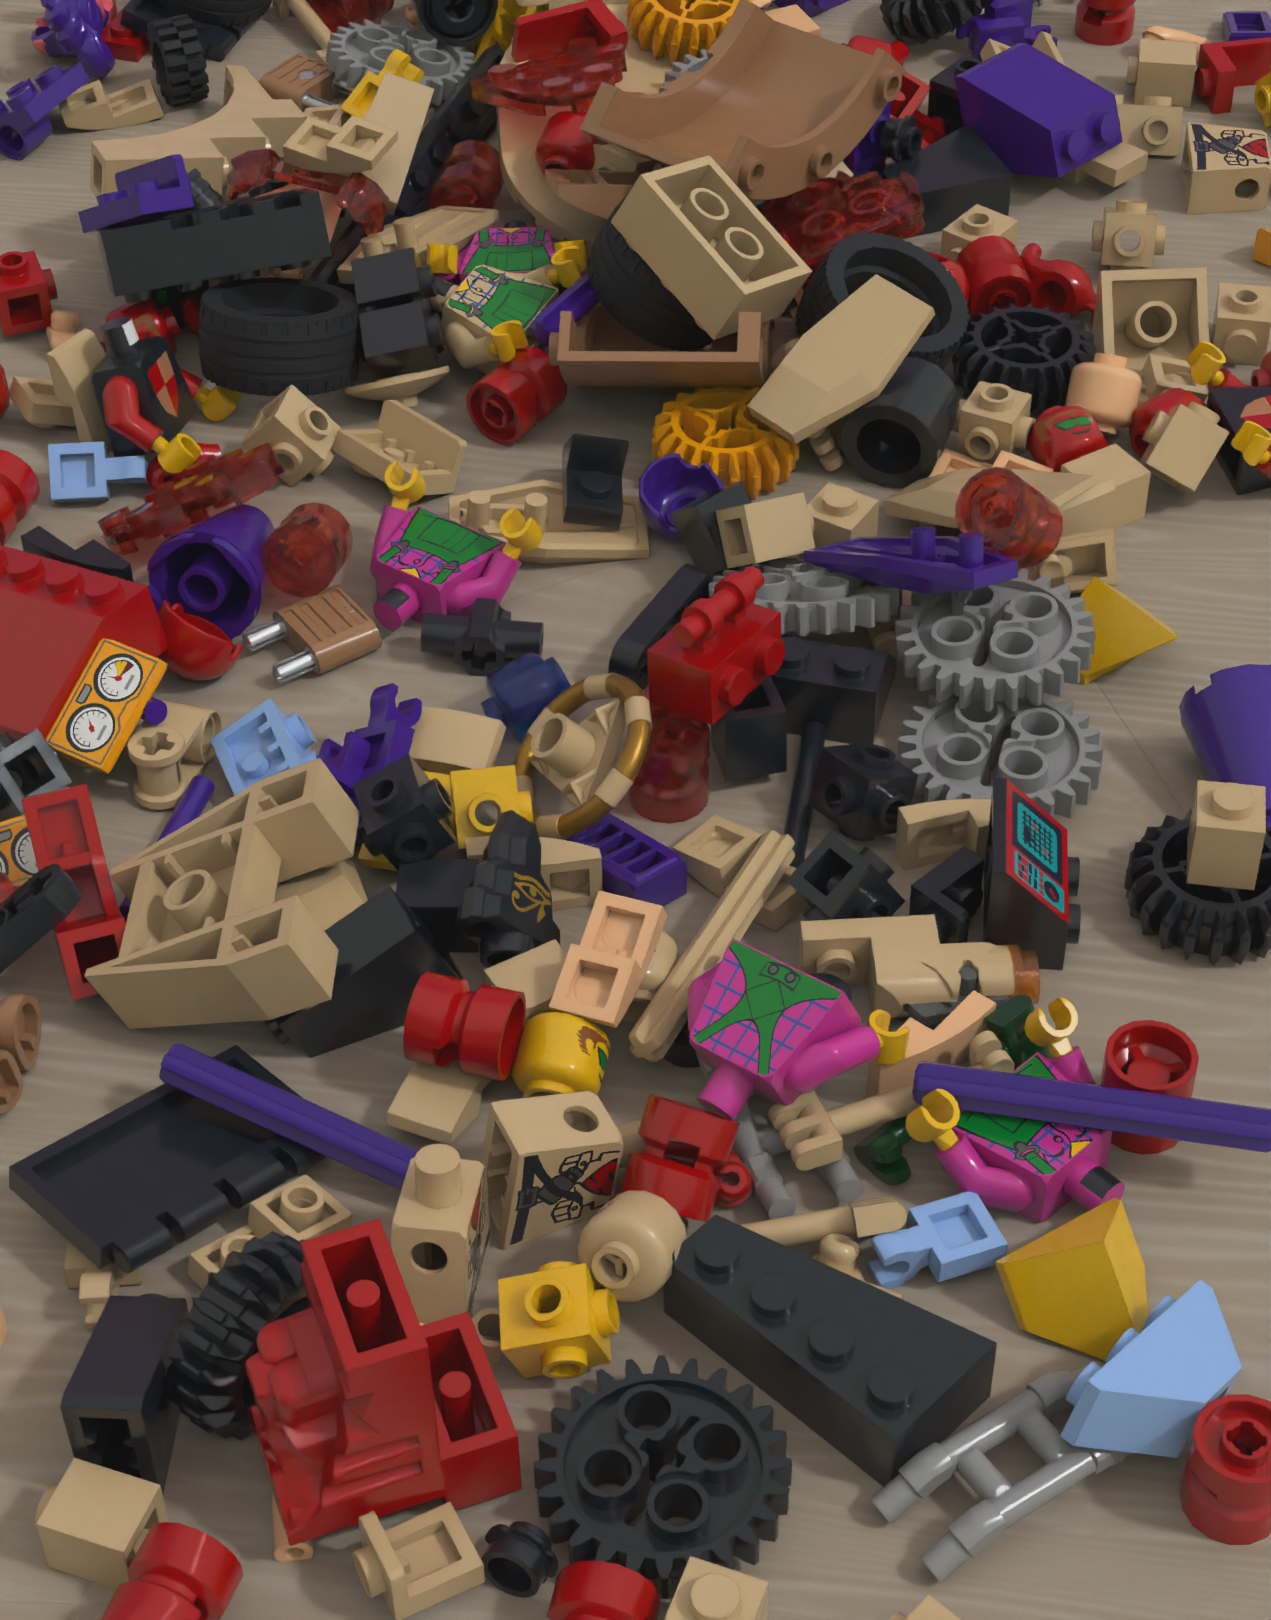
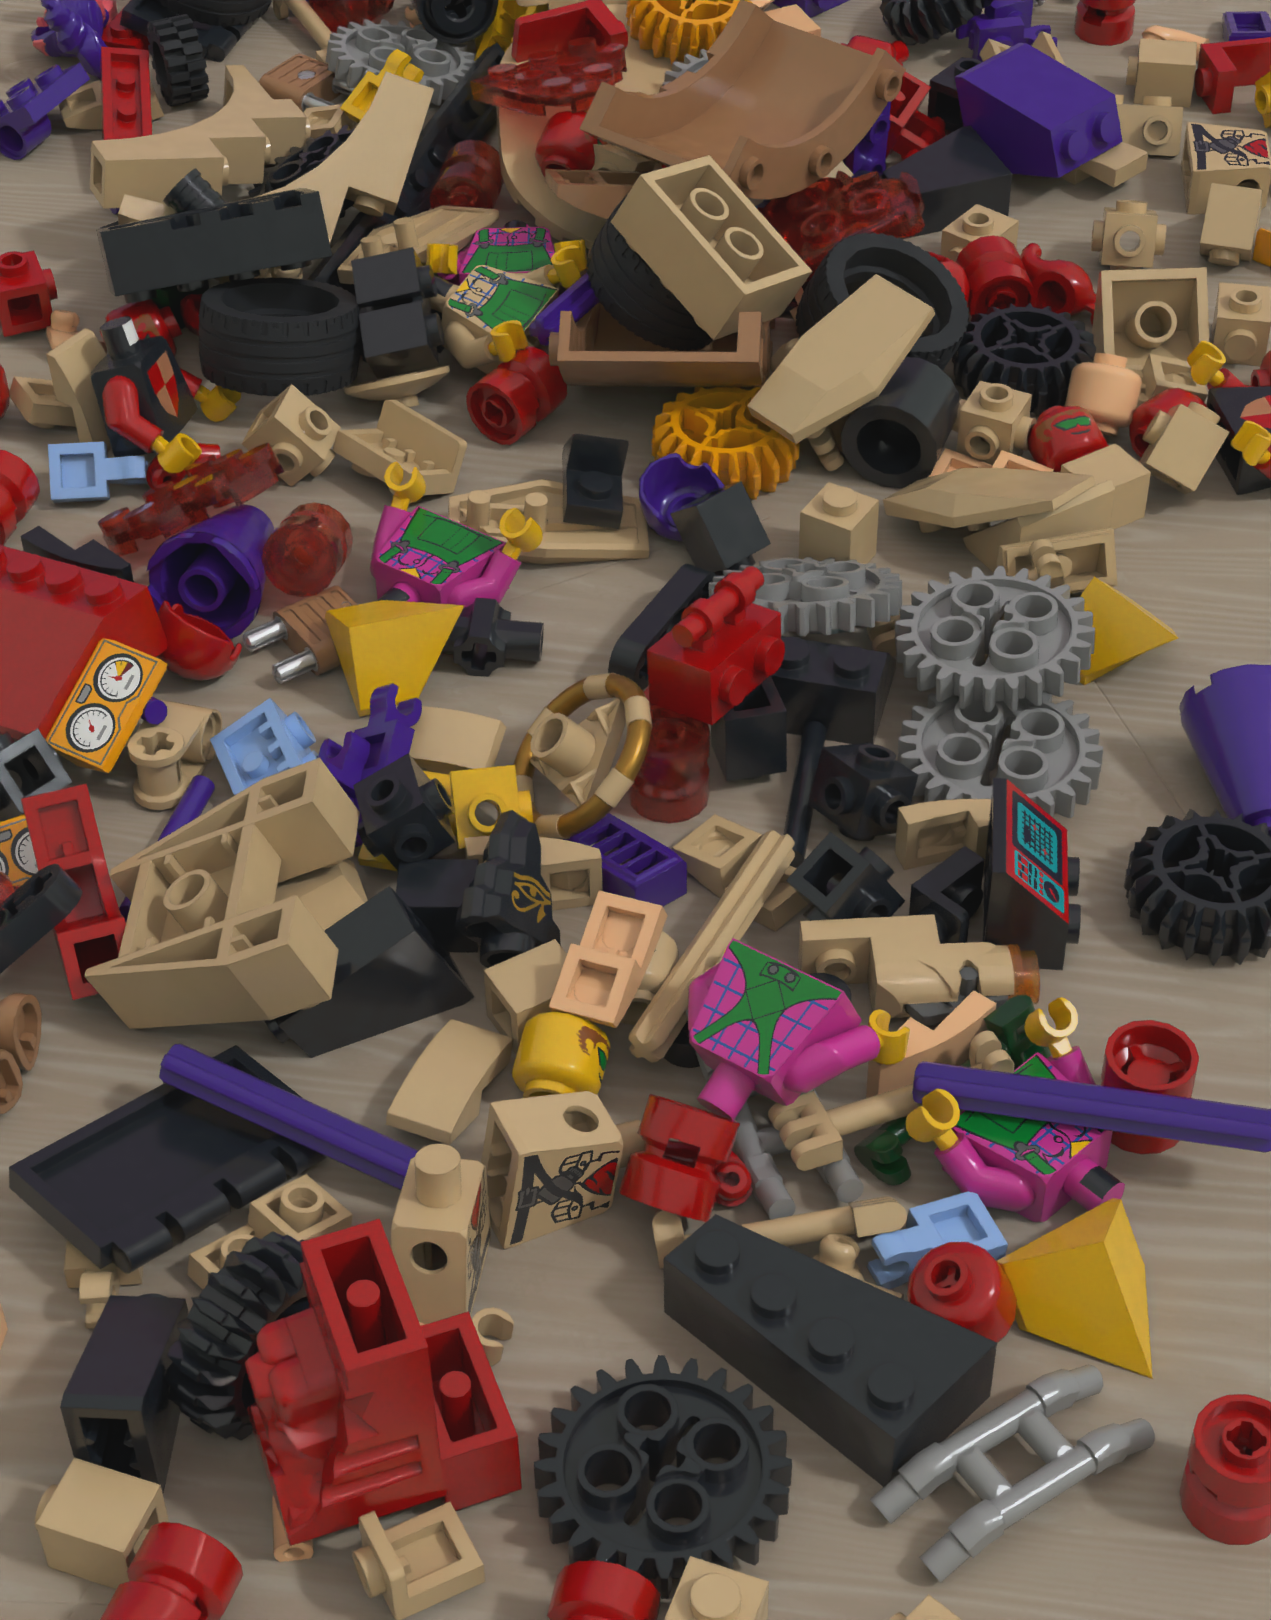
(125, 93): none -> red plate
(142, 194): dark purple bracket -> none
(338, 149): tan slope -> none
(356, 193): clear red piece -> none
(389, 645): none -> yellow slope
(455, 1024): red wheel -> none
(518, 1558): black plate -> none
(522, 691): clear blue head -> none
(556, 1321): yellow brick -> none
(632, 1244): tan head -> none
(766, 530): tan brick -> none
(900, 138): black plate -> none
(918, 561): dark purple piece -> none
(965, 1288): none -> red head
(1010, 516): clear red wheel -> none
(1156, 1380): light blue slope -> none
(1226, 835): tan brick -> none
(1230, 224): none -> tan slope

